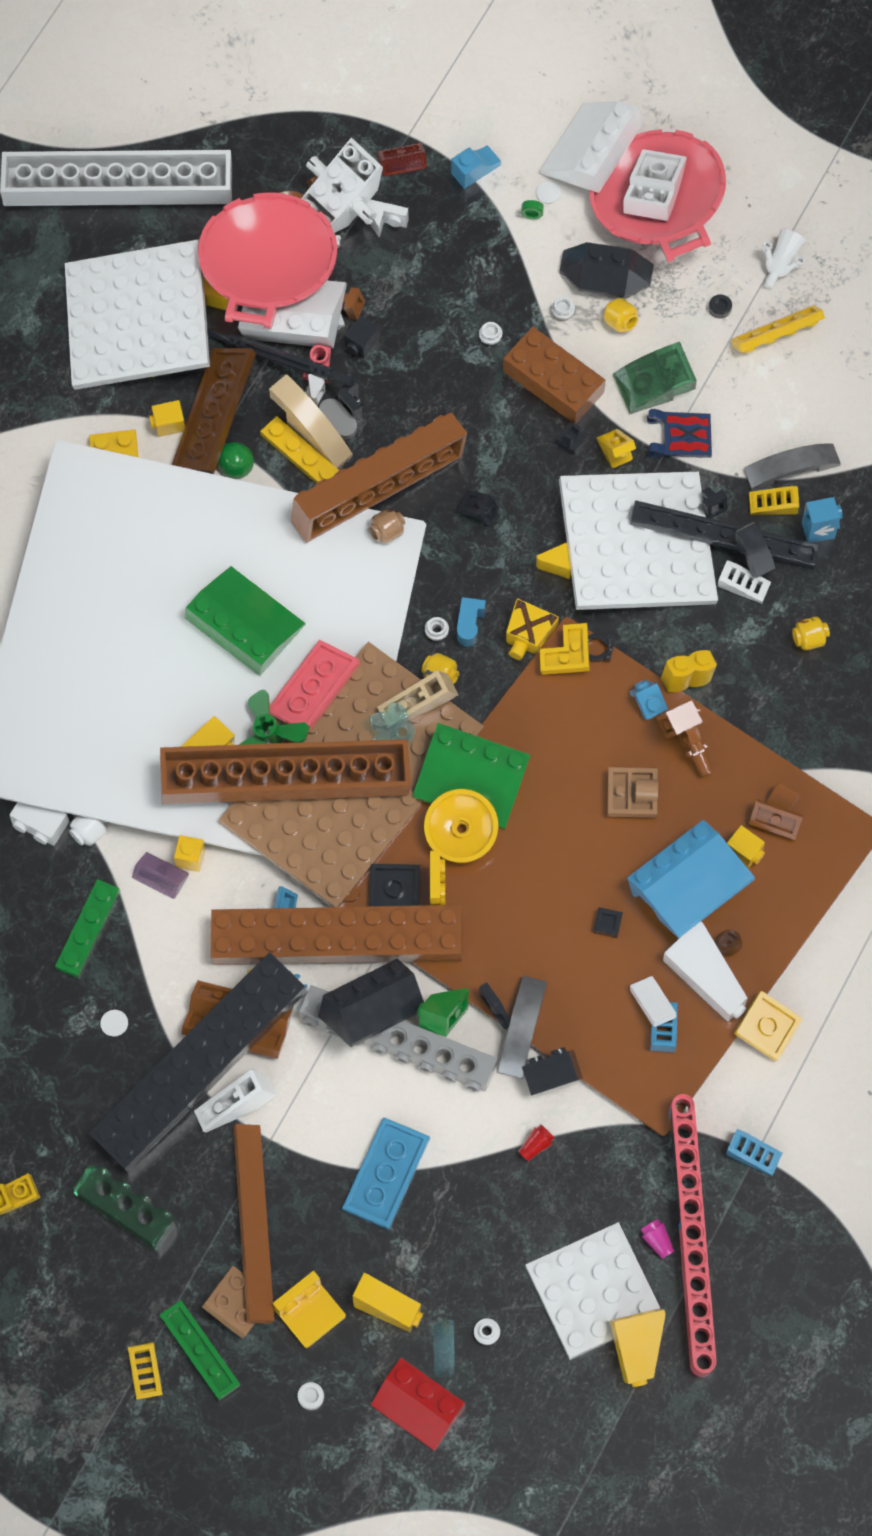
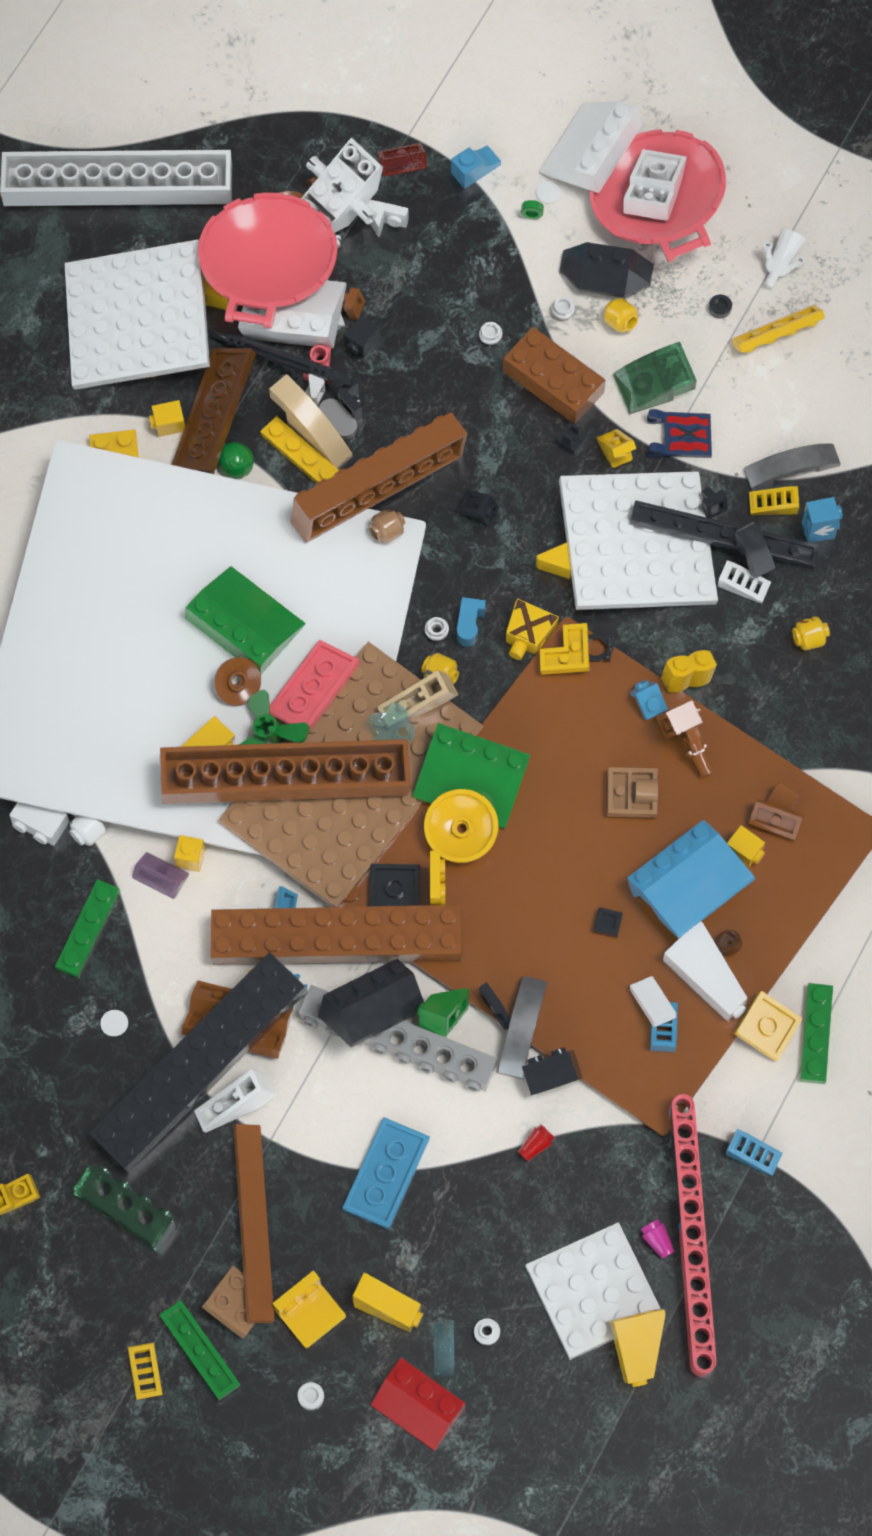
(247, 685): none -> dark orange dish
(816, 1033): none -> green plate

